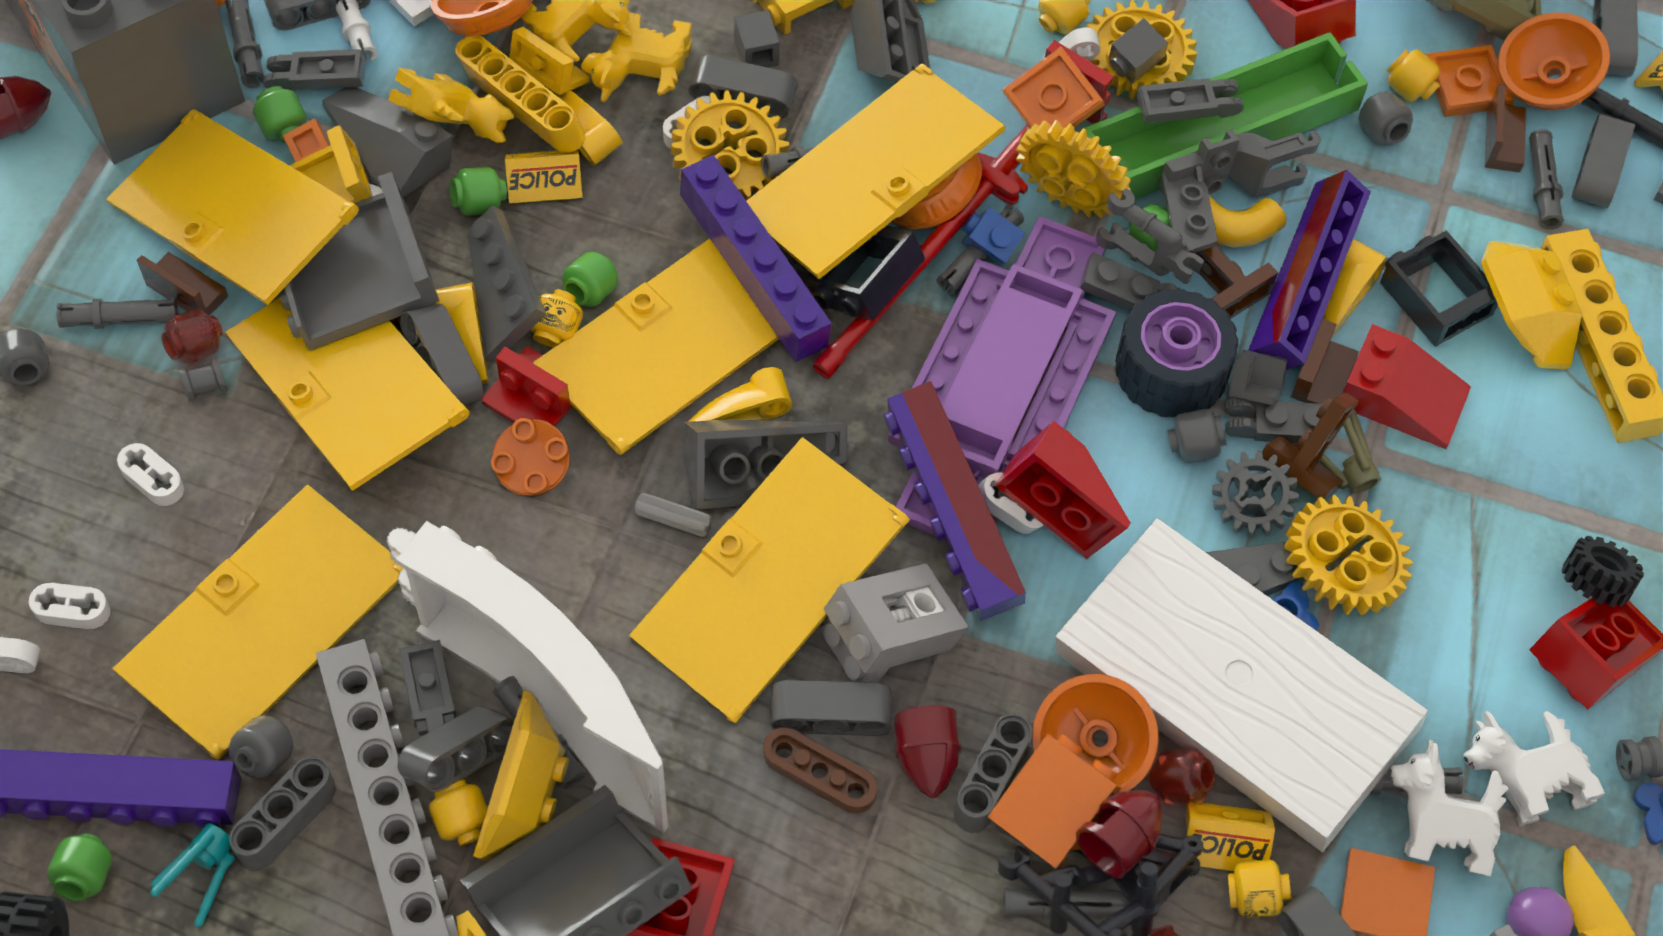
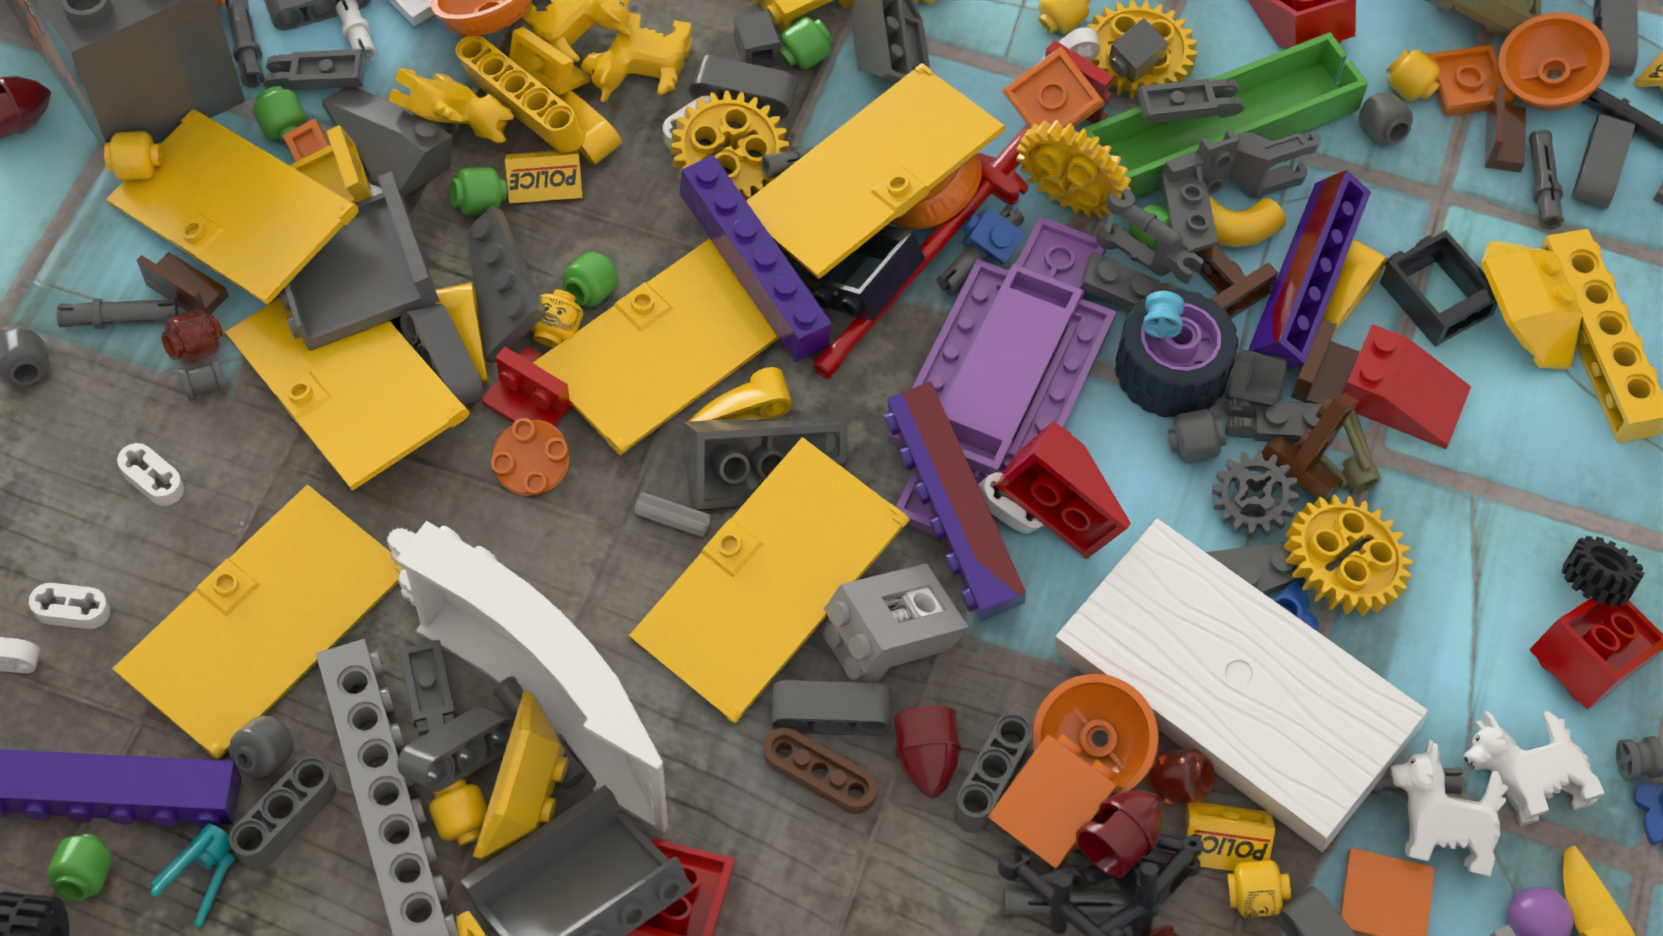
(132, 155): none -> yellow head
(805, 44): none -> bright green head
(1163, 314): none -> medium azure wheel

